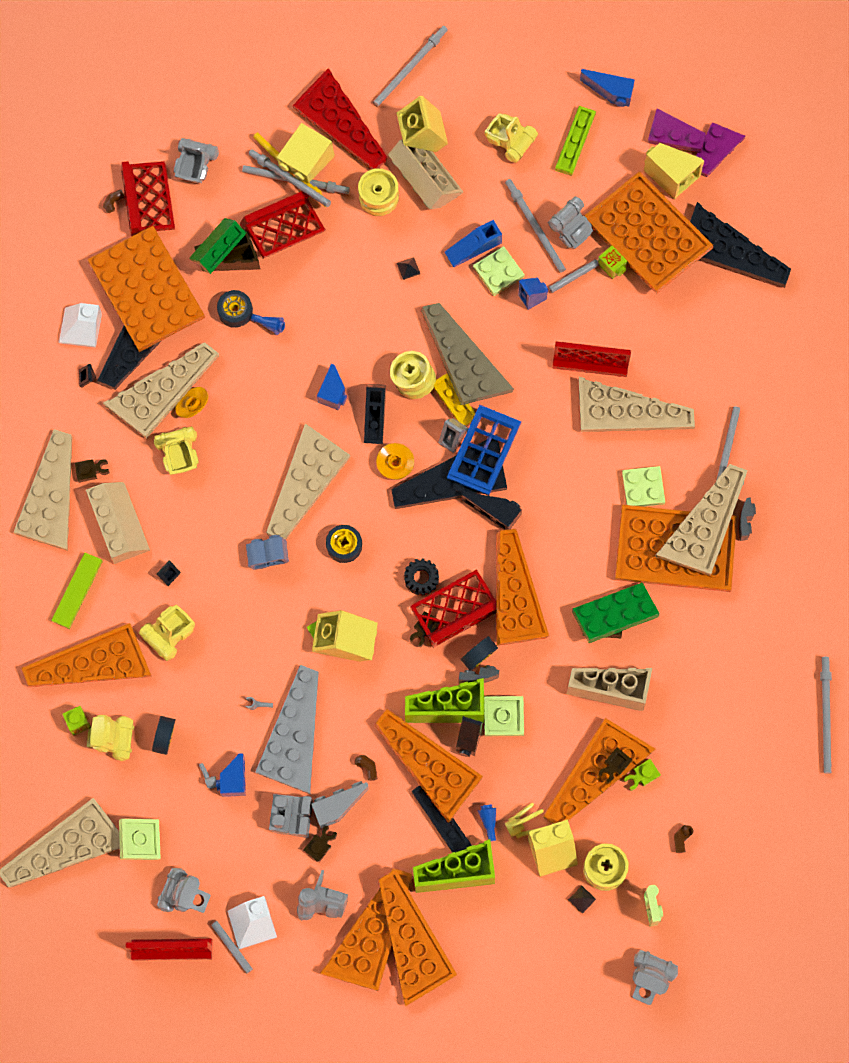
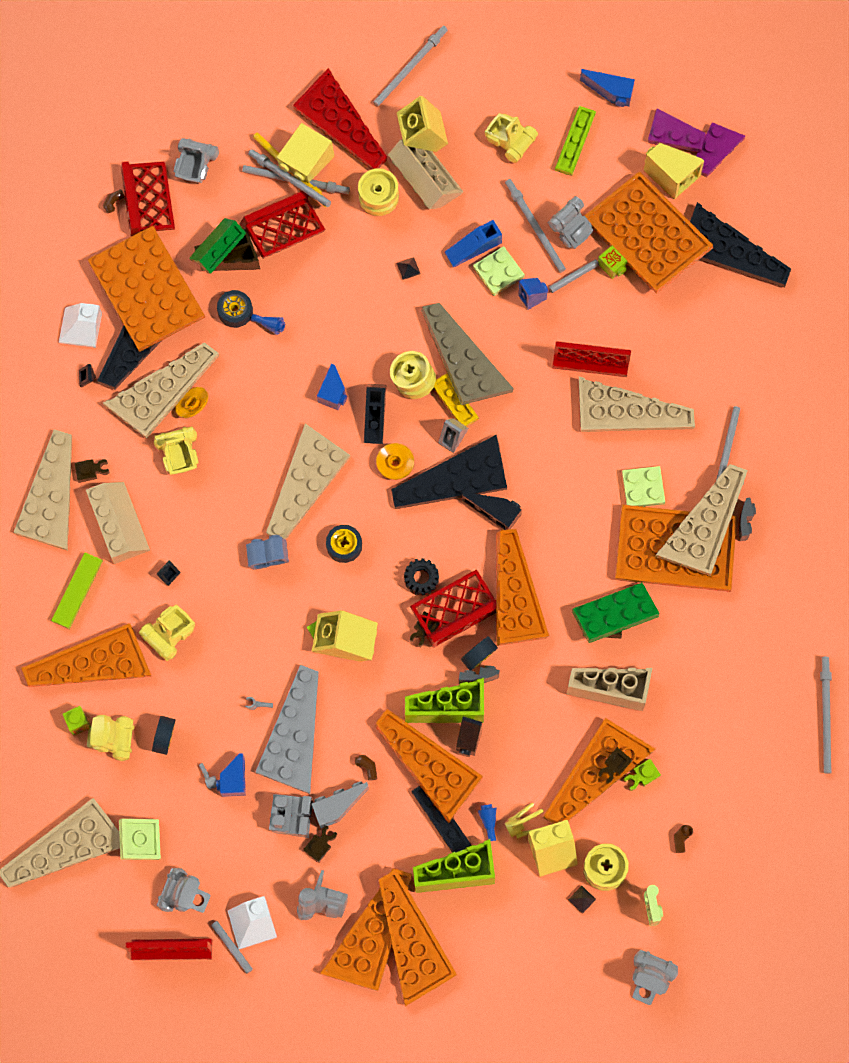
(470, 481): blue piece -> none
(503, 716): yellowish green plate -> none

